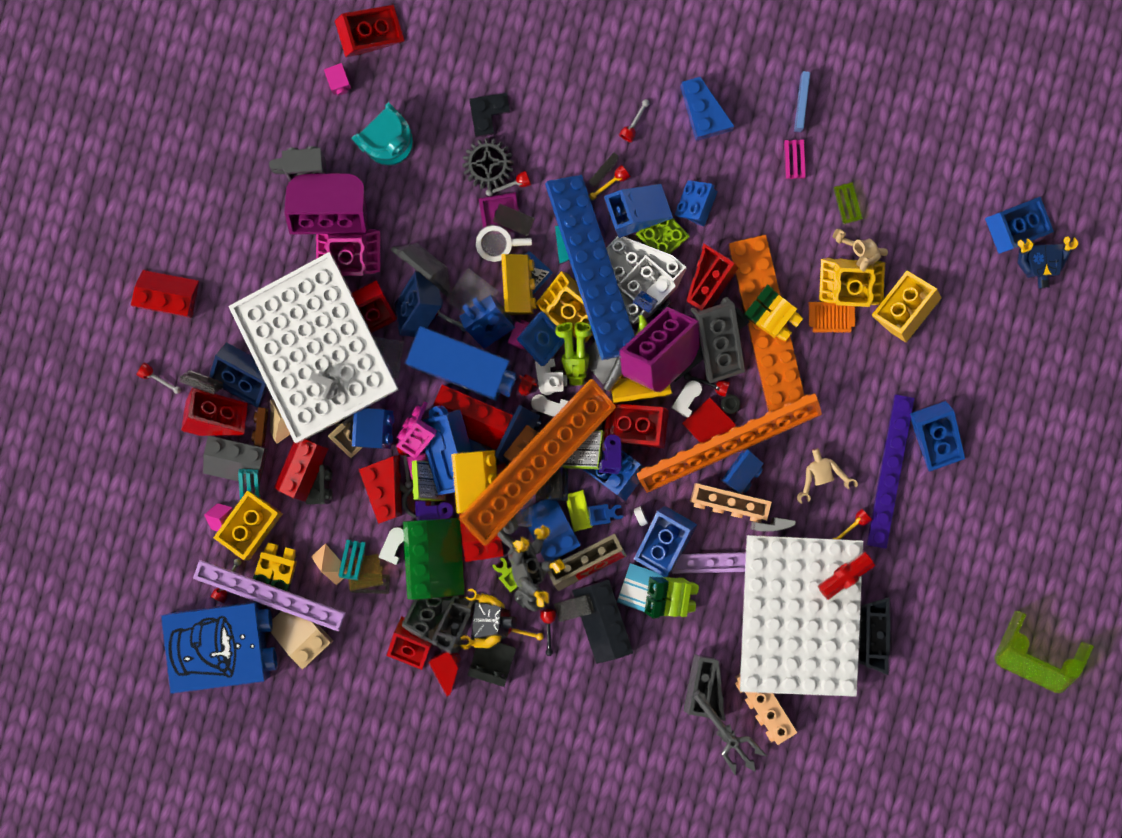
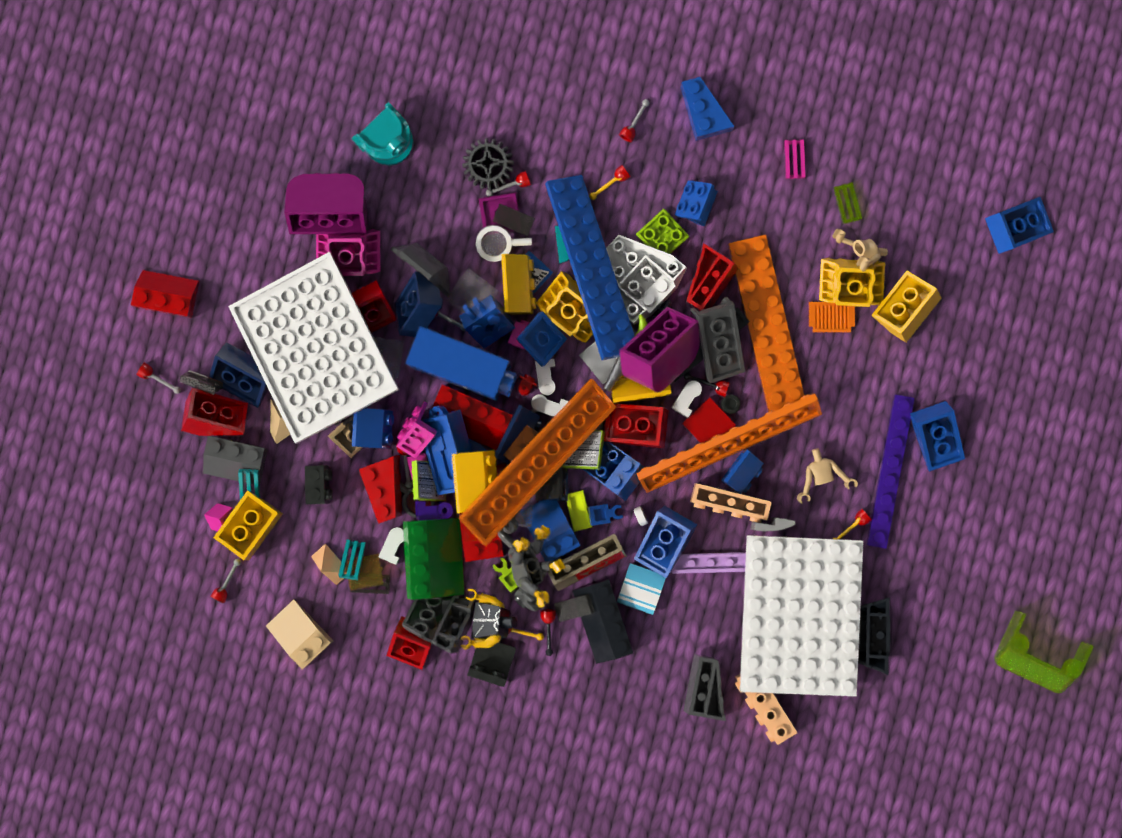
(218, 646): blue brick -> none
(261, 420): reddish brown plate -> none
(269, 595): lavender tile -> none
(280, 567): yellow hips -> none
(299, 161): dark grey hinge -> none
(300, 469): red slope -> none
(331, 385): light grey bracket -> none
(337, 79): dark pink brick -> none
(368, 30): red slope -> none
(446, 669): red slope -> none
(485, 107): black plate -> none
(554, 381): white bracket -> none
(574, 362): lime piece -> none
(604, 169): clear smoke tile -> none
(612, 455): dark purple leg -> none
(637, 208): blue slope -> none
(645, 301): clear blue tile -> none
(670, 597): hips -> none
(728, 736): dark grey piece -> none
(780, 313): yellow hips -> none
(802, 101): medium blue tile -> none
(846, 575): red piece -> none
(1044, 260): dark blue torso -> none

